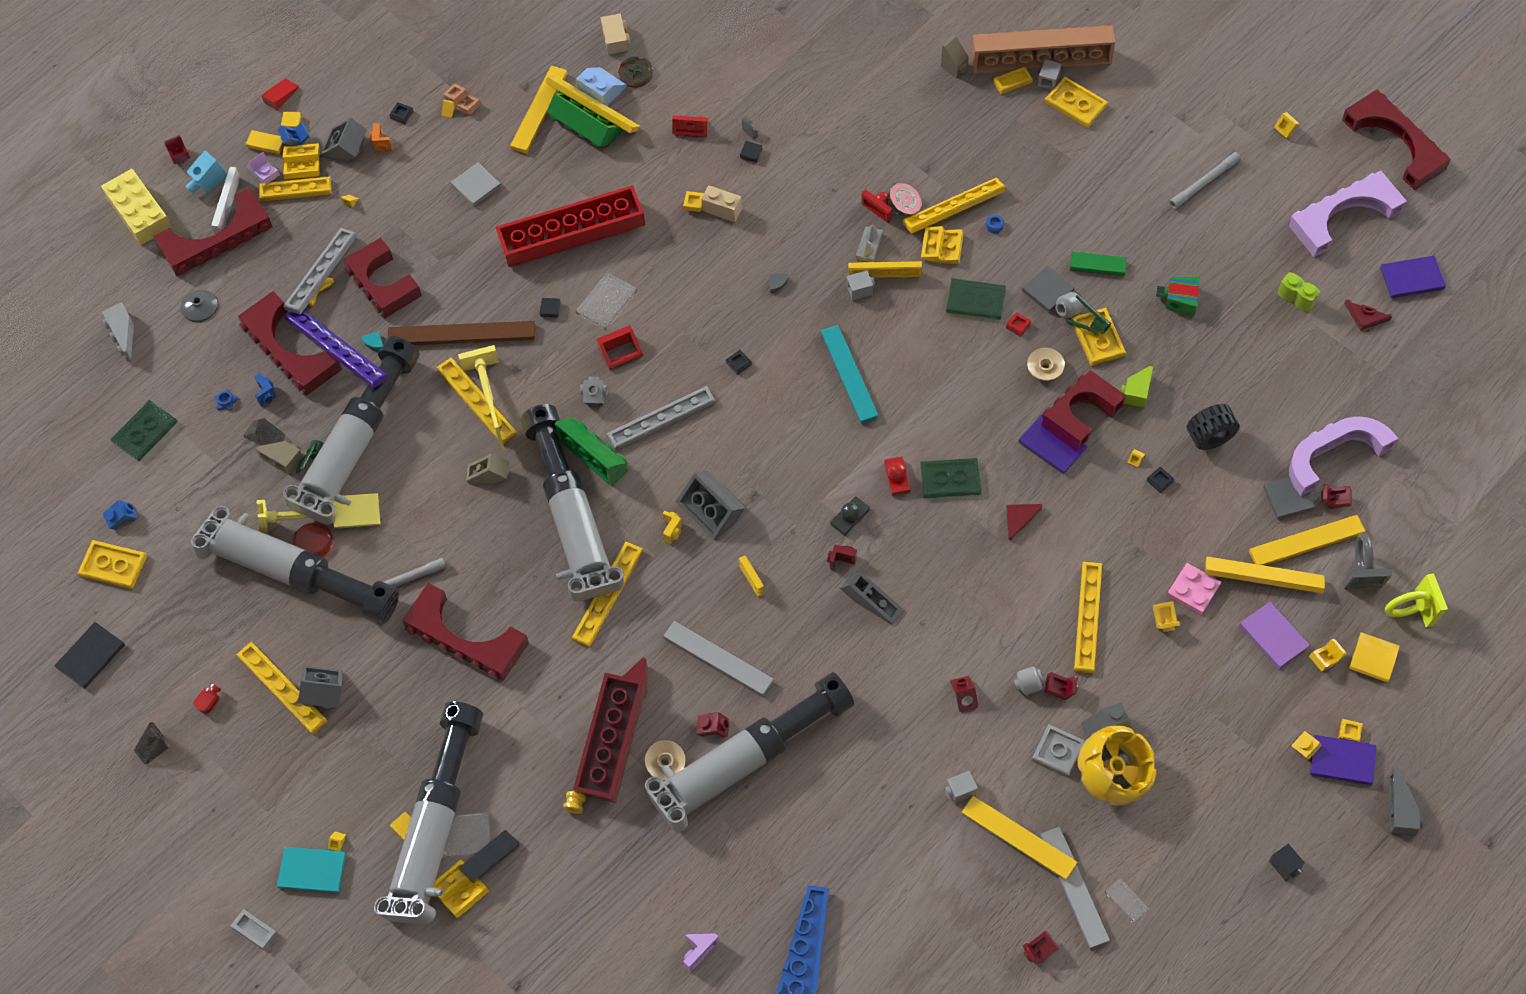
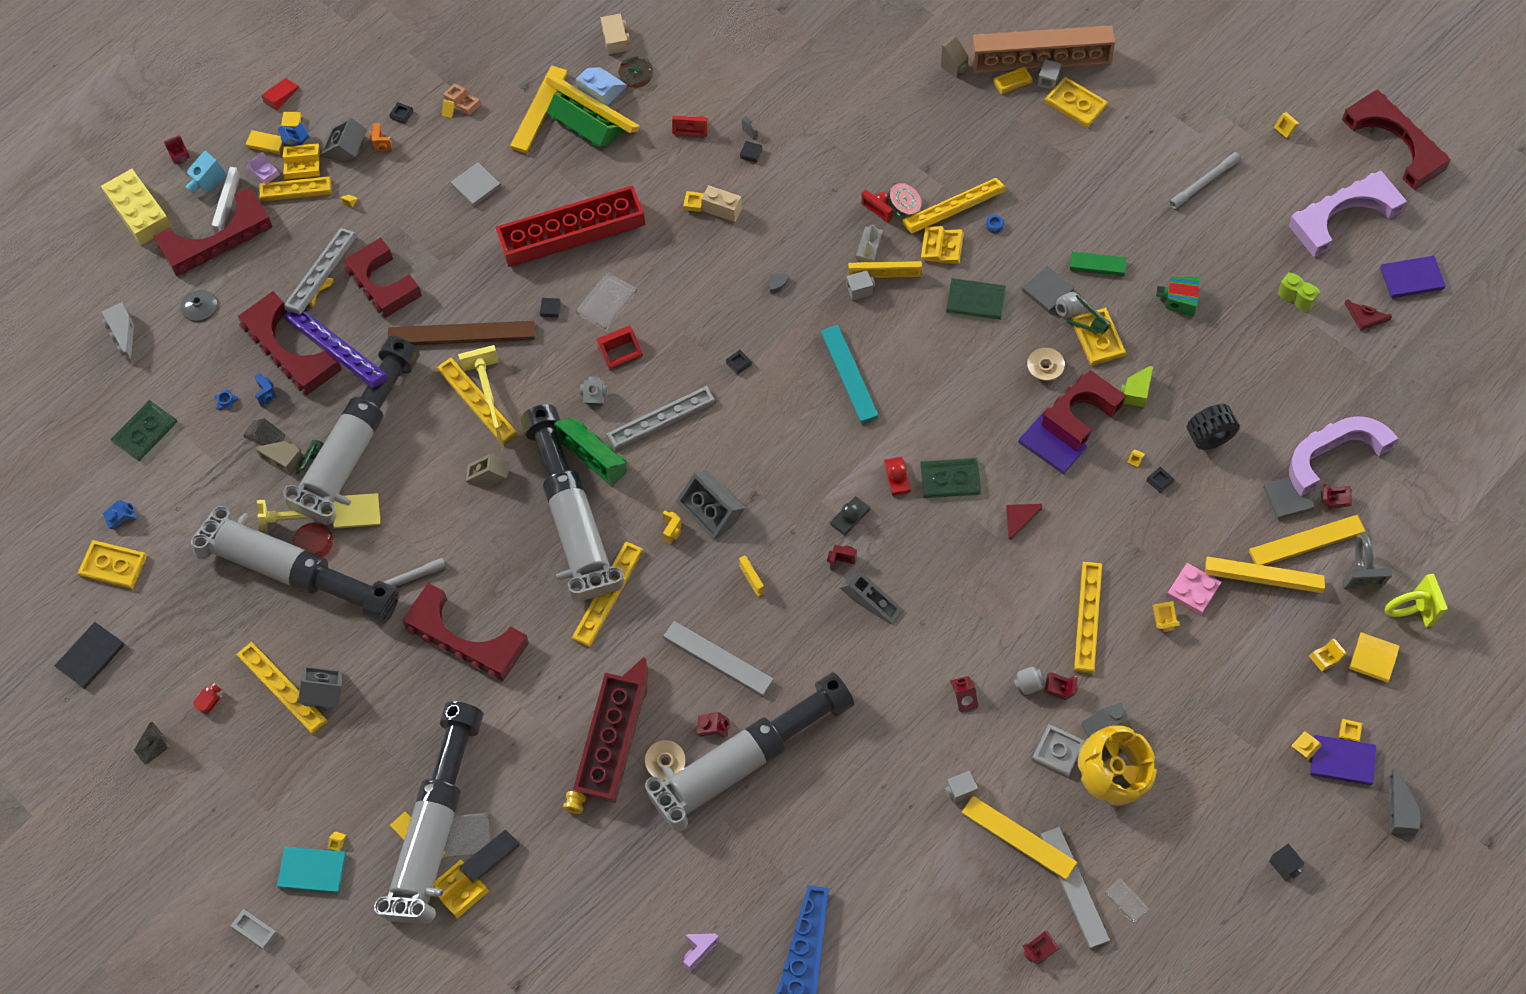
(373, 340): teal tile -> none
(1018, 324): red tile -> none
(1274, 635): medium lavender tile -> none

